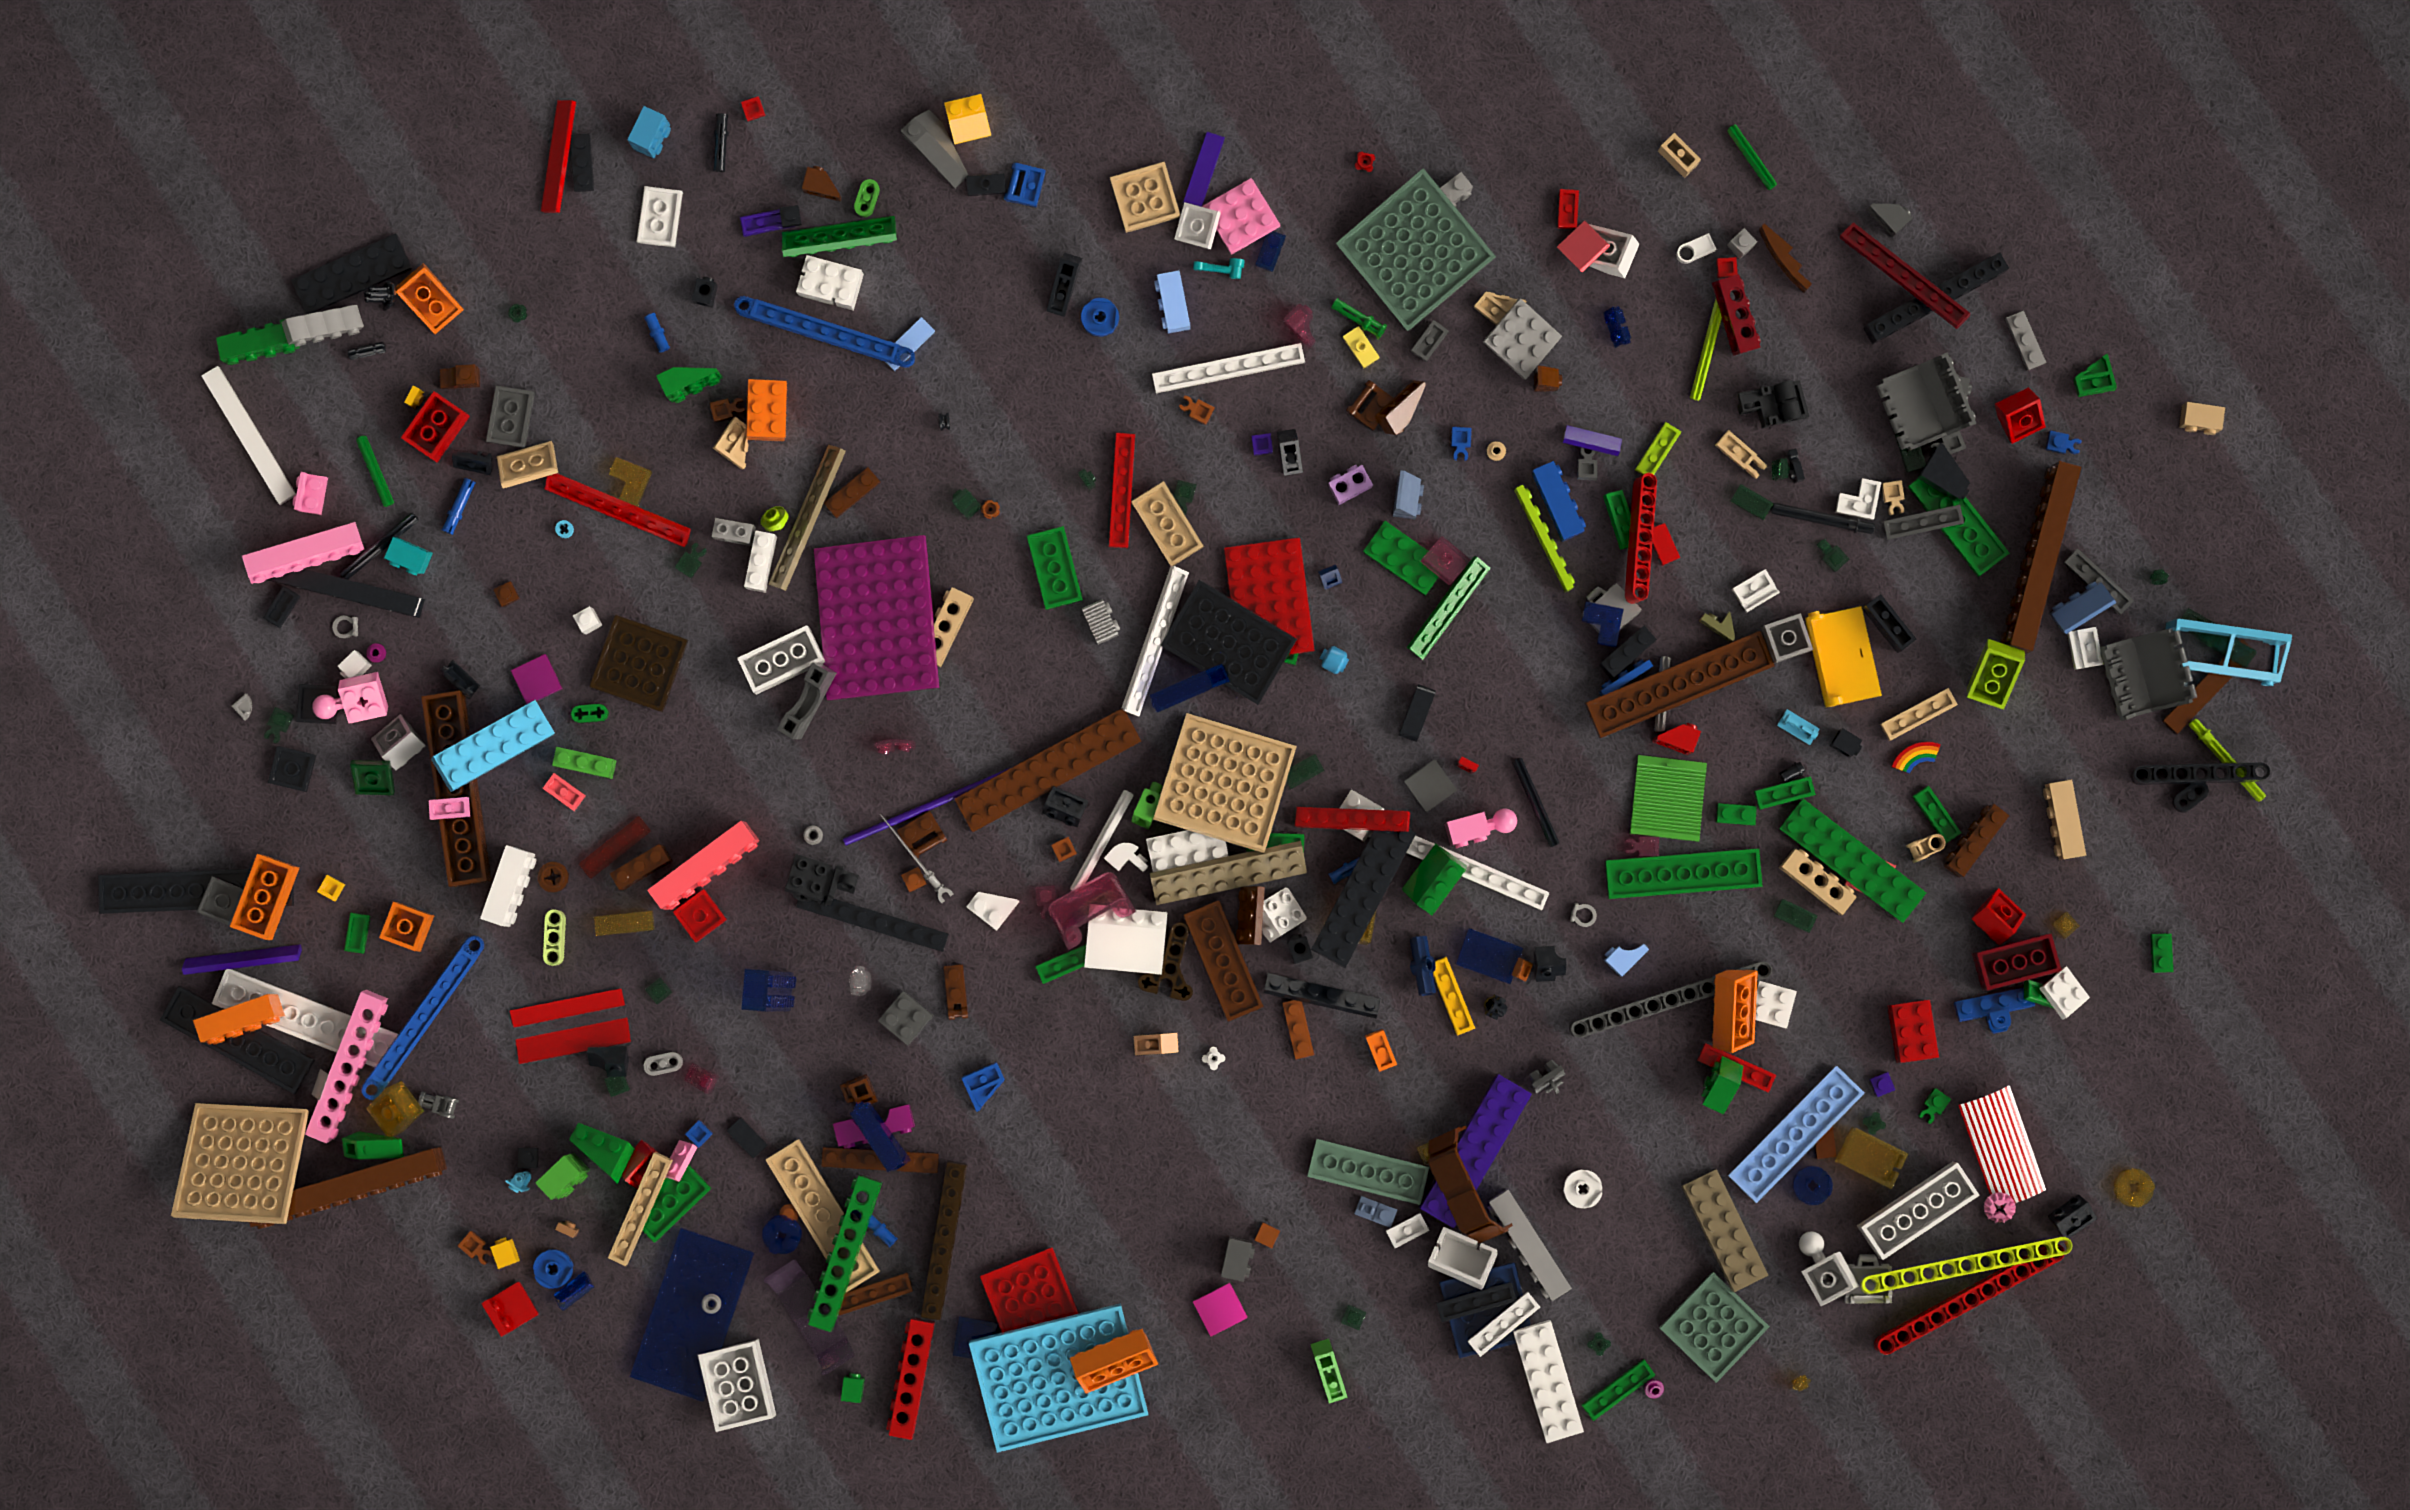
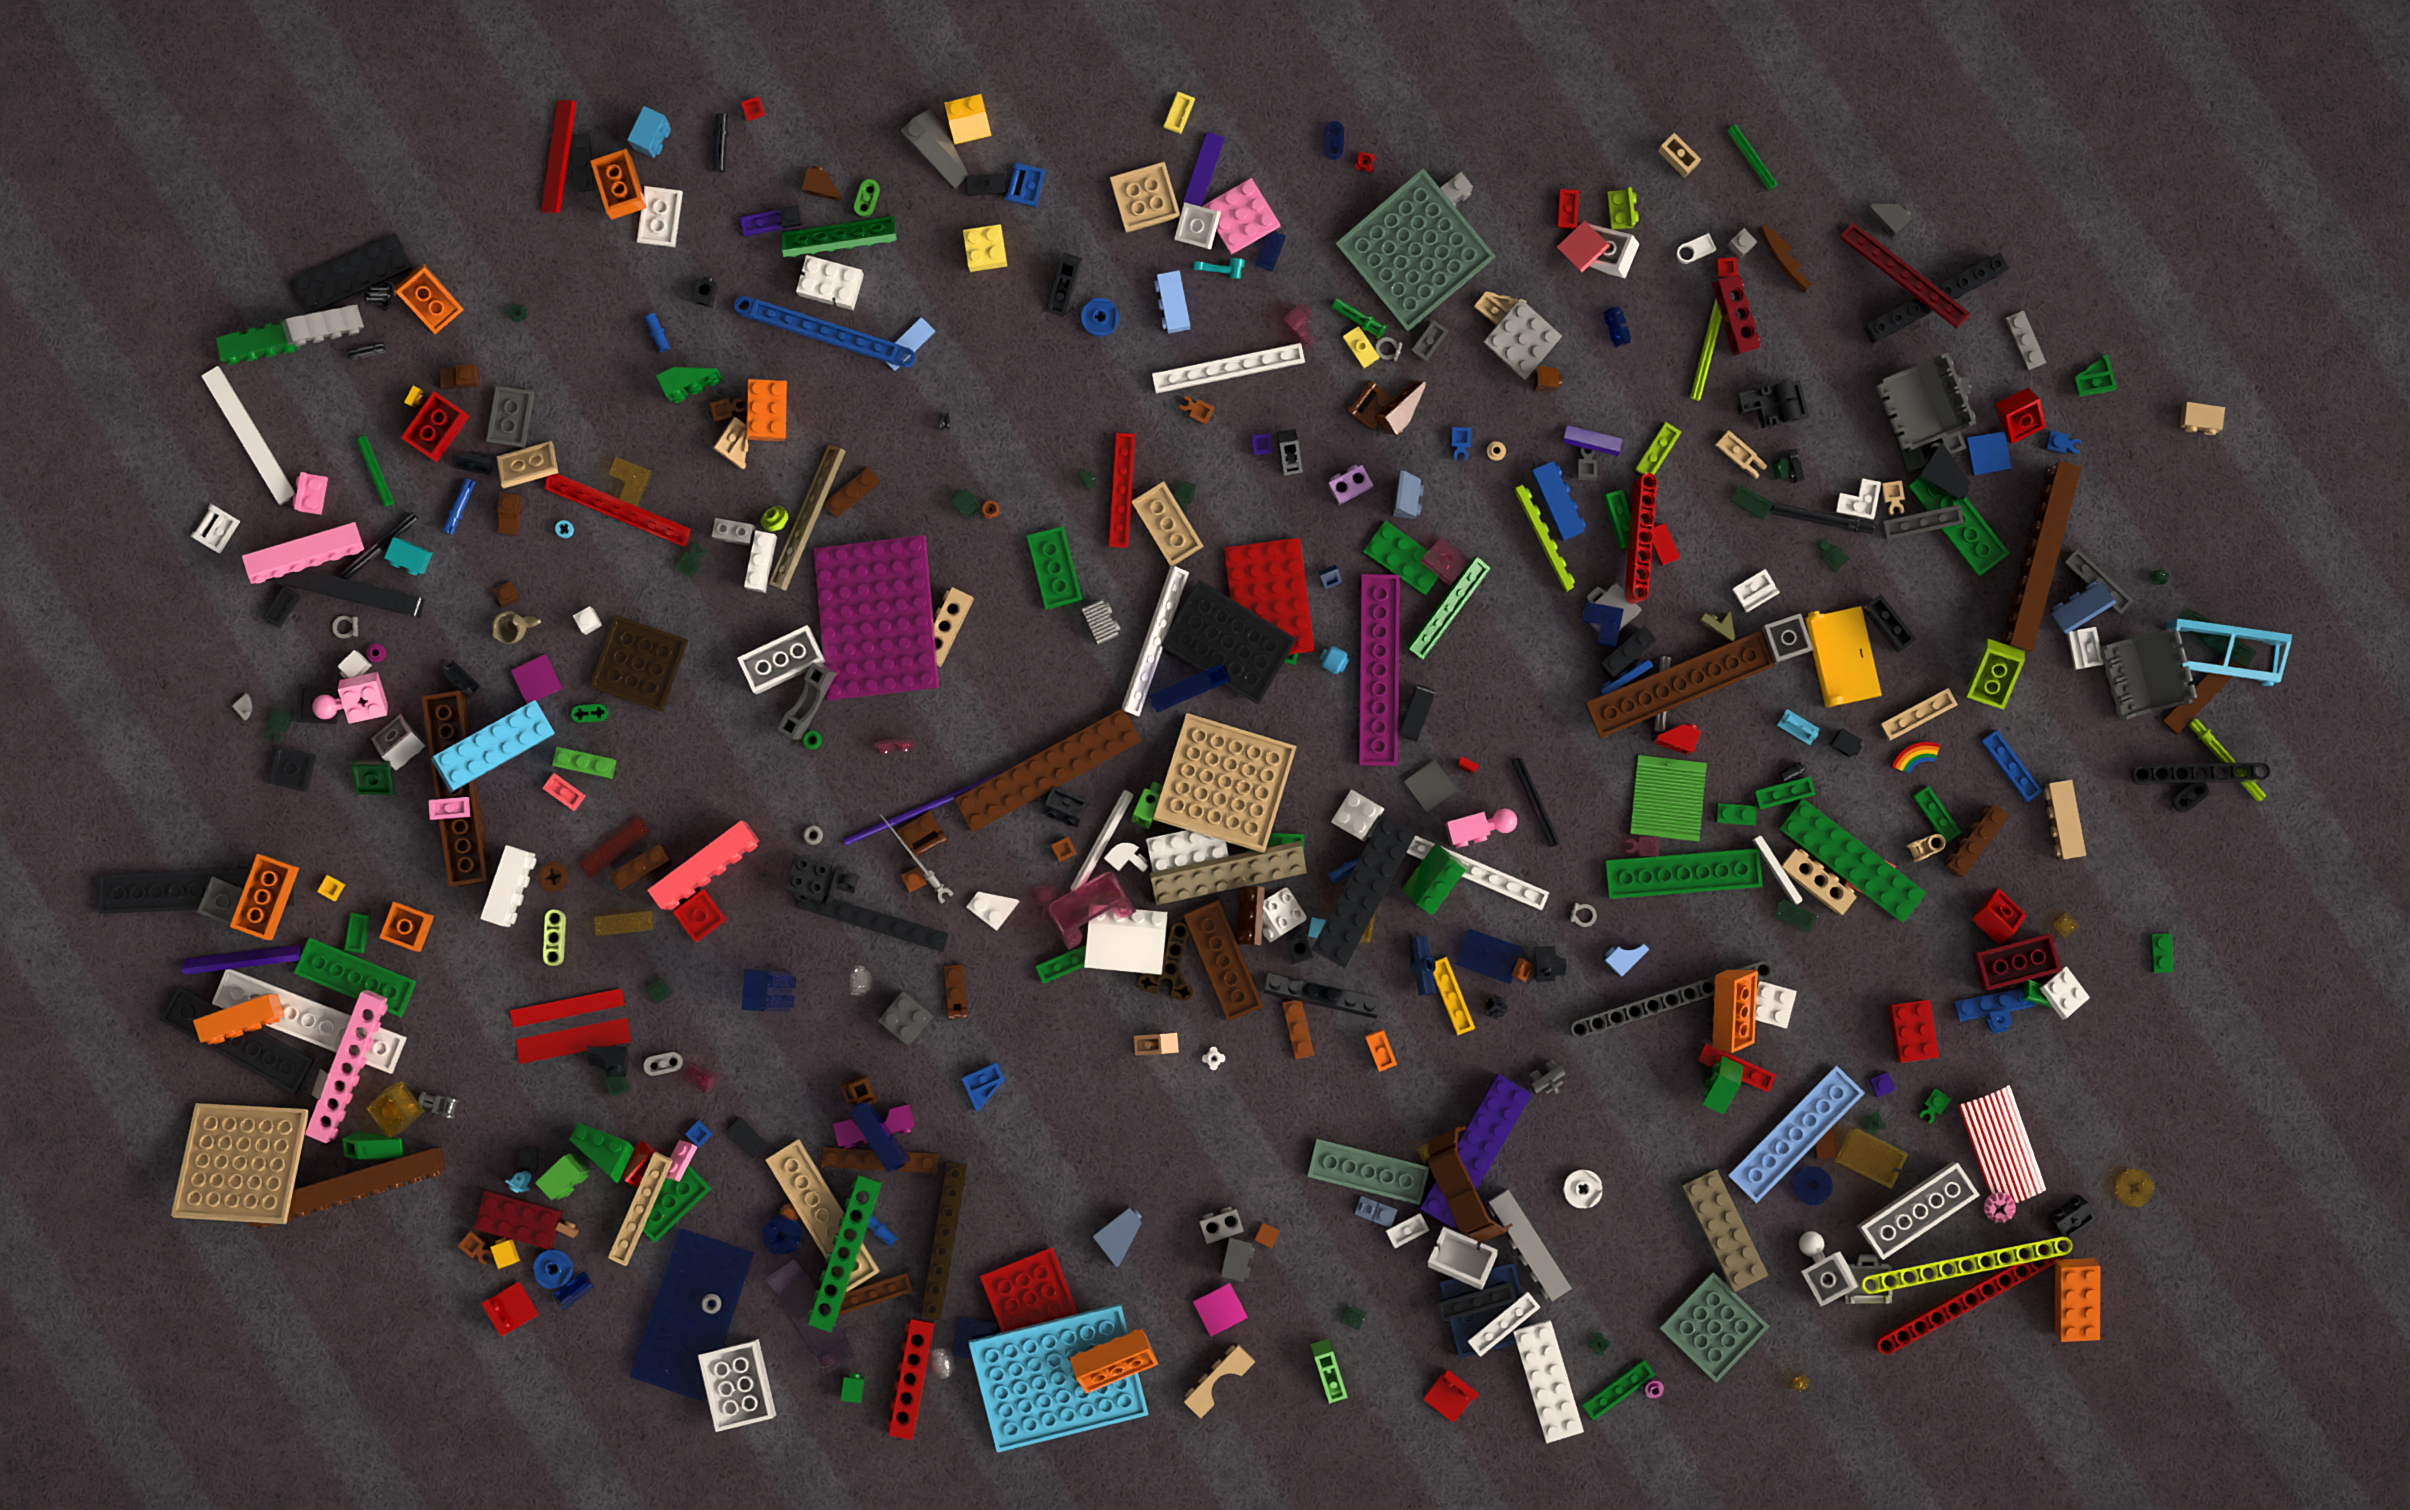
(219, 532): none -> white plate
(353, 975): none -> green plate
(422, 1017): blue plate -> none
(509, 514): none -> reddish brown arch
(511, 627): none -> dark tan hair
(518, 1219): none -> dark red brick
(618, 184): none -> orange brick
(807, 735): none -> green plate
(941, 1363): none -> clear head
(985, 248): none -> light yellow brick
(1118, 1234): none -> sand blue slope
(1179, 112): none -> light yellow plate
(1223, 1230): none -> light grey brick
(1235, 1362): none -> tan arch
(1304, 771): clear green plate -> none
(1315, 927): none -> medium azure tile
(1334, 141): none -> clear blue plate
(1352, 819): red plate -> none
(1379, 670): none -> magenta plate
(1392, 356): none -> light grey piece
(1450, 1395): none -> red bracket
(1622, 209): none -> lime bracket
(1777, 870): none -> white tile
(1988, 453): none -> blue tile
(2011, 766): none -> blue tile
(2077, 1299): none -> orange brick

